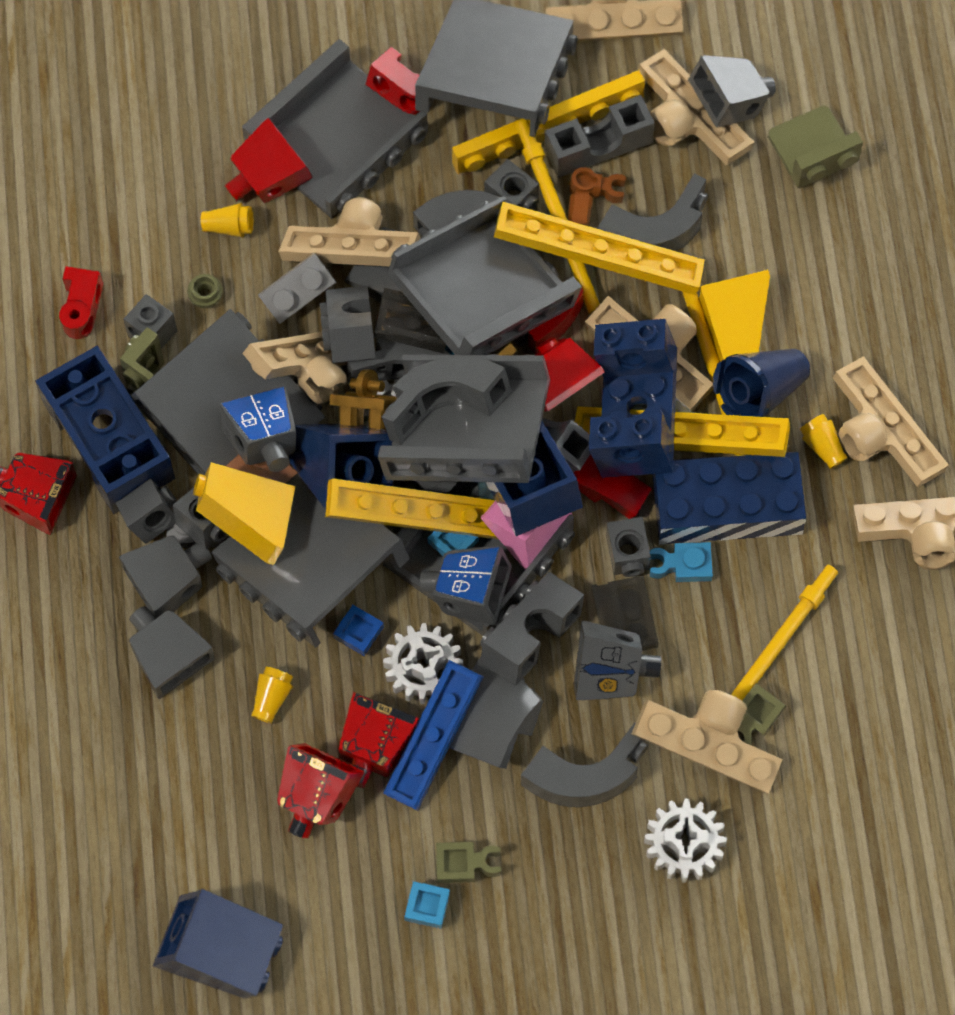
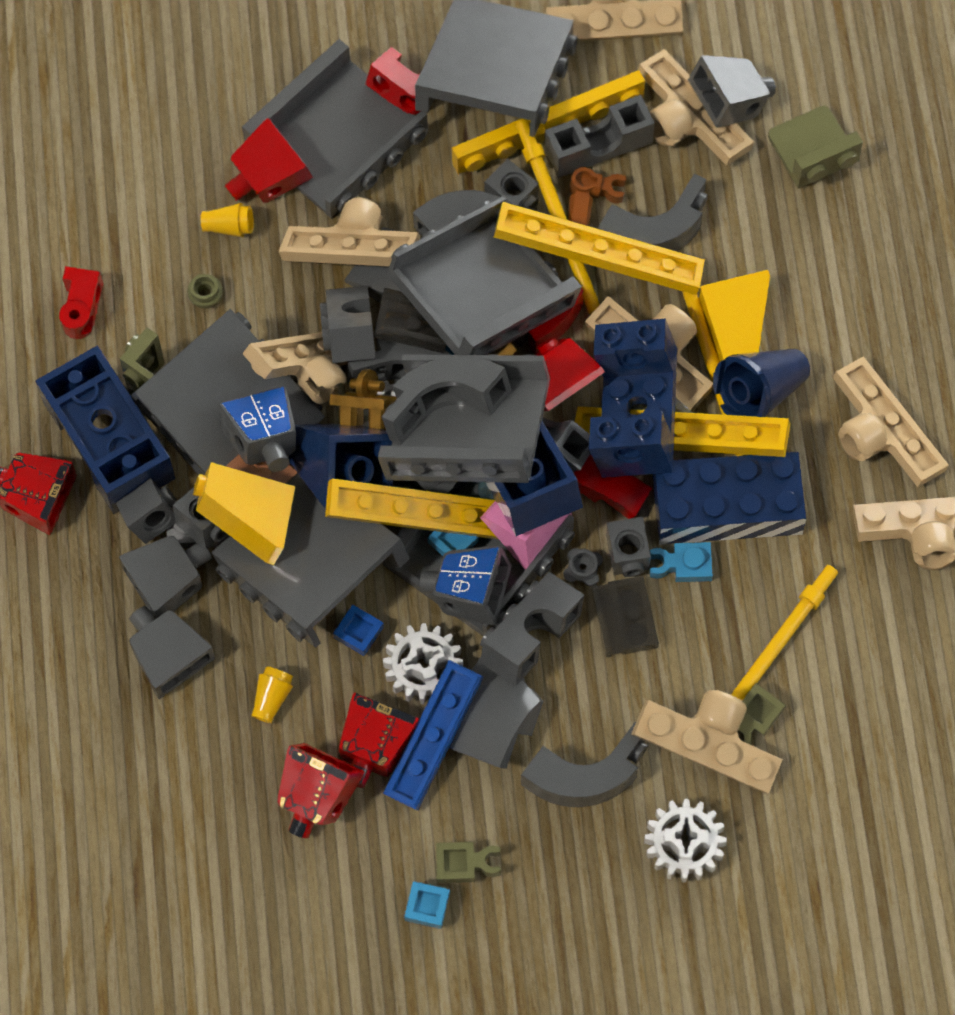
(151, 315): dark grey brick -> none
(219, 944): dark blue slope -> none
(296, 288): light grey plate -> none
(583, 557): none -> dark grey plate
(610, 663): dark grey torso -> none
(824, 440): yellow cone -> none

